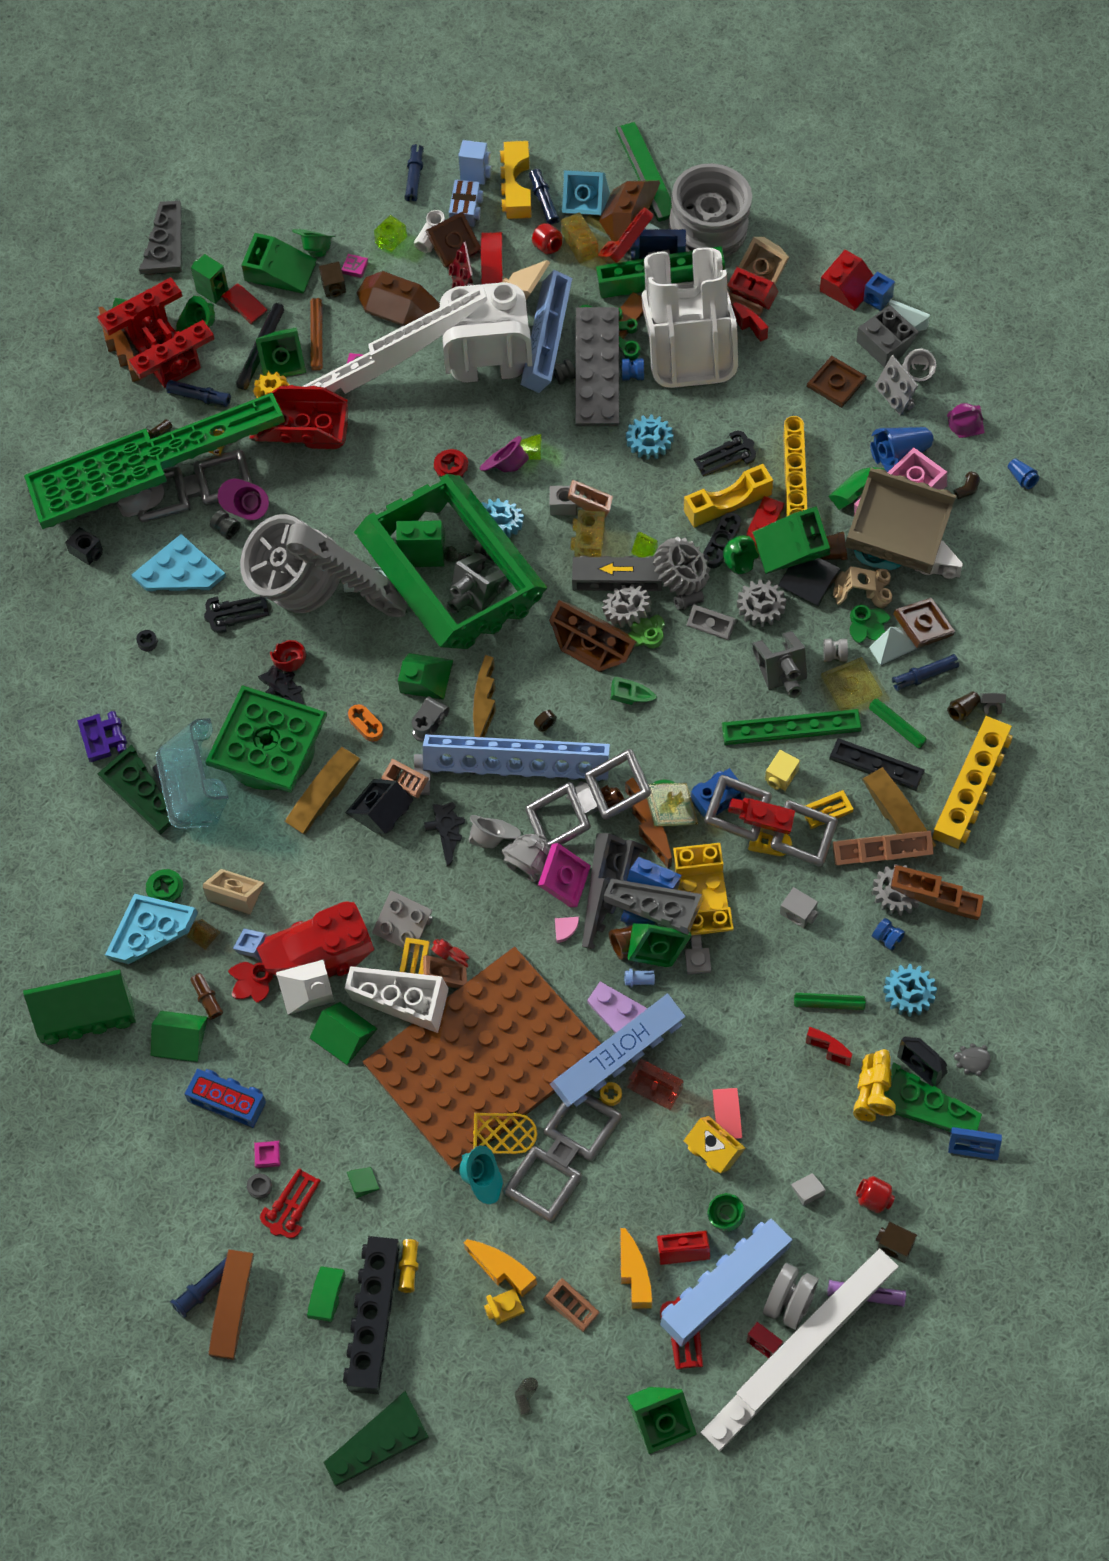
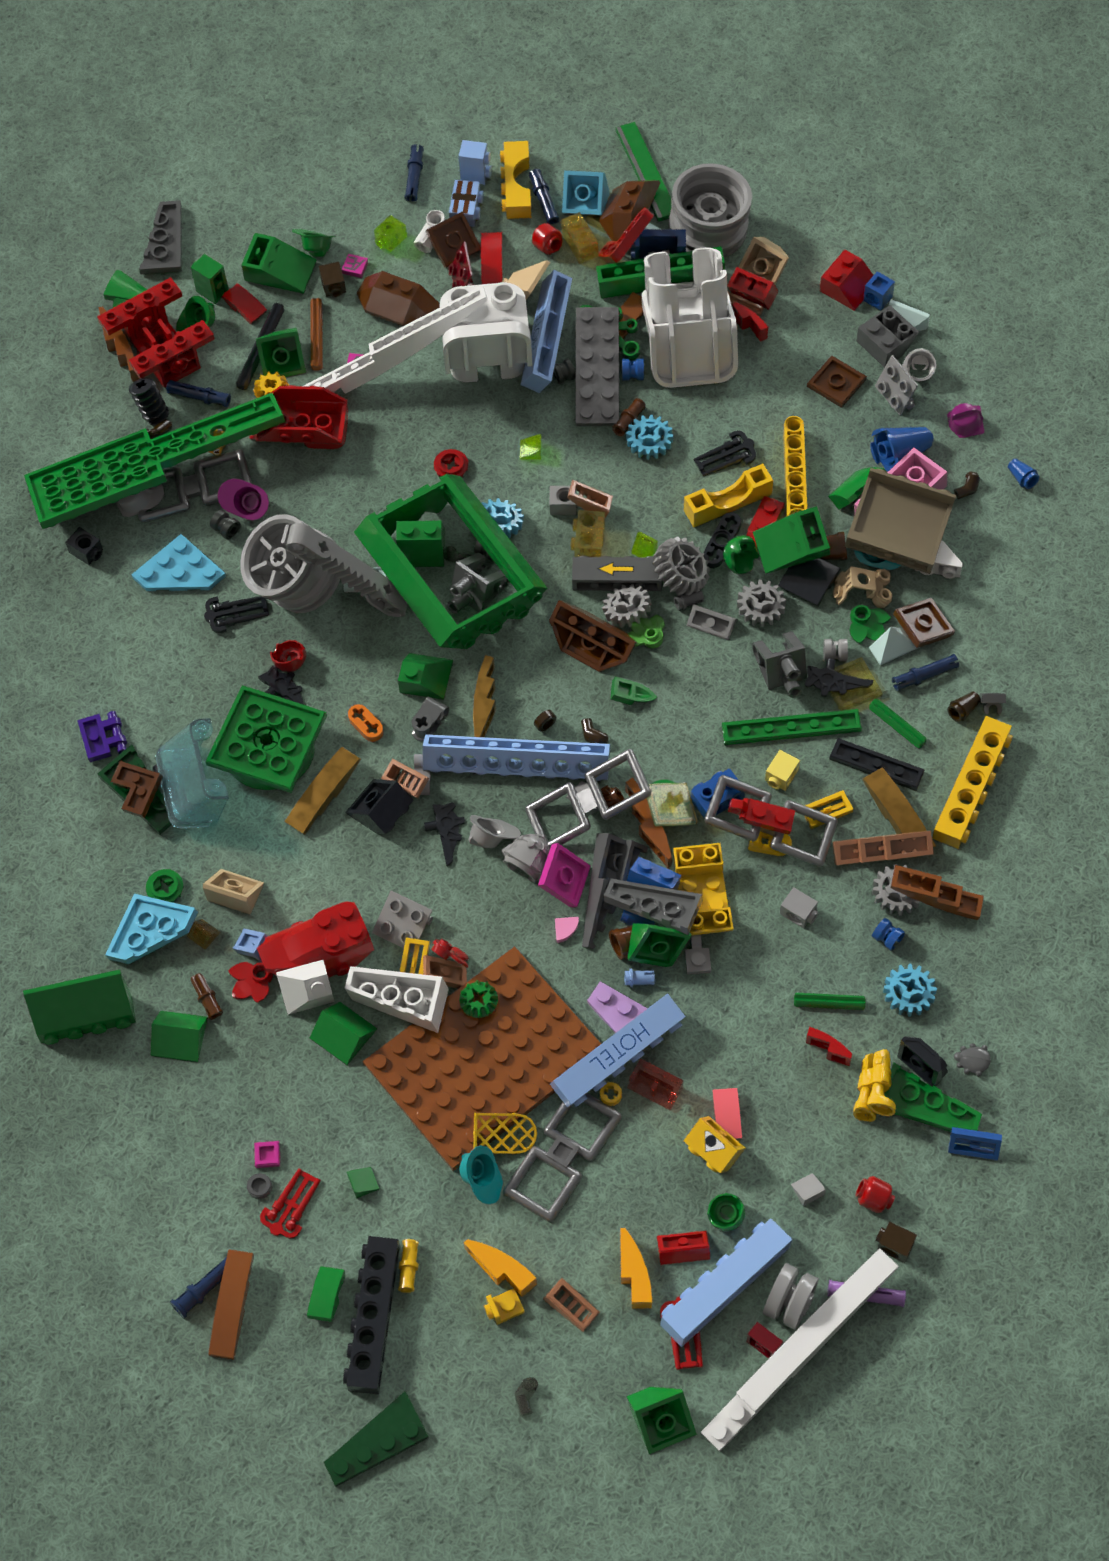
(122, 287): none -> green slope
(141, 786): none -> reddish brown plate
(146, 646): black bush -> none
(149, 400): none -> black piece
(225, 1097): blue brick -> none
(477, 1009): none -> green gear
(508, 458): magenta piece -> none
(592, 735): none -> dark brown arm
(628, 416): none -> reddish brown pin
(832, 681): none -> black piece

